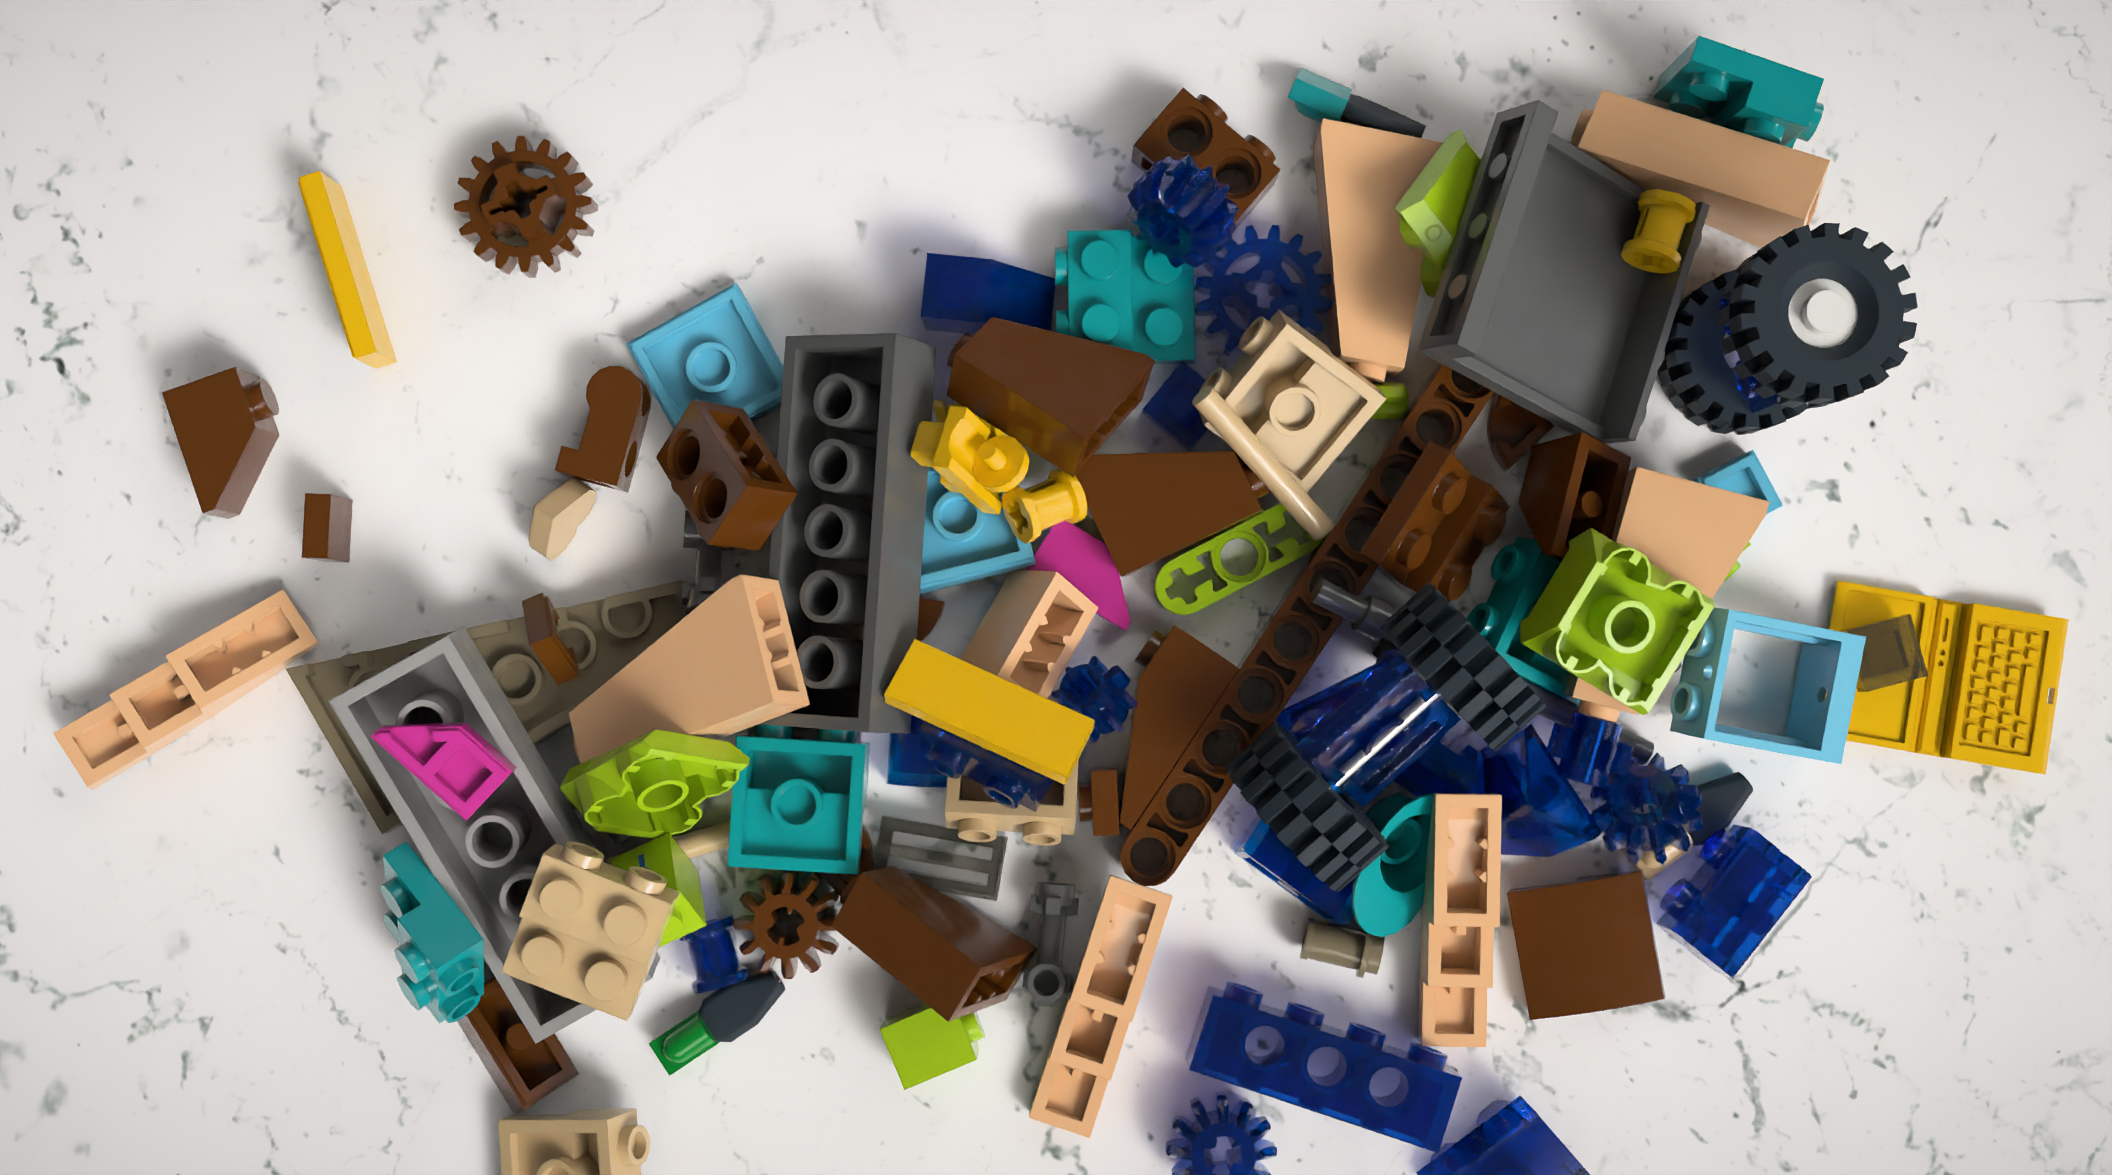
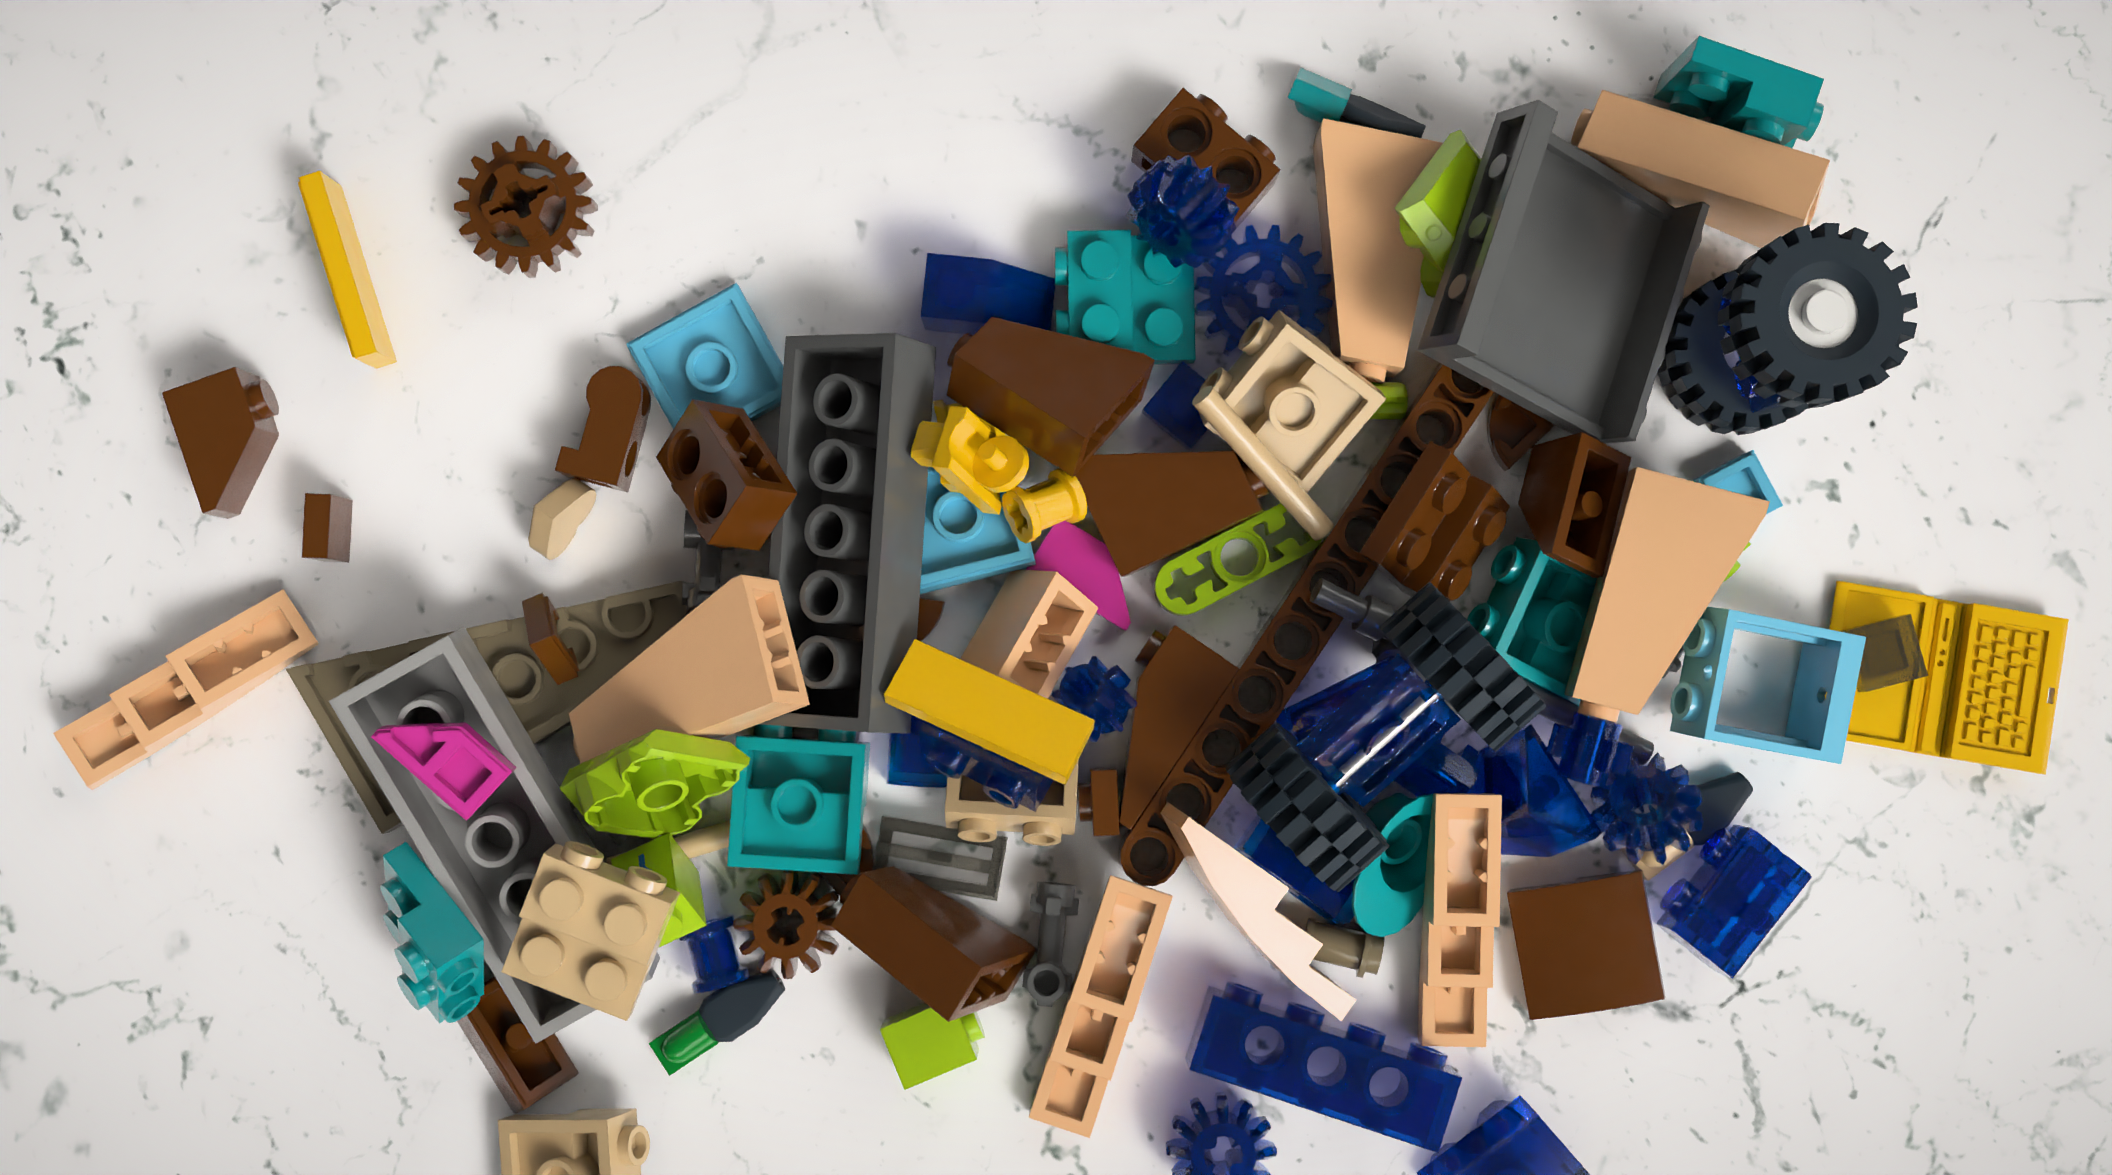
(1249, 902): none -> light nougat slope
(1615, 620): lime slope -> none
(1659, 231): yellow bush -> none

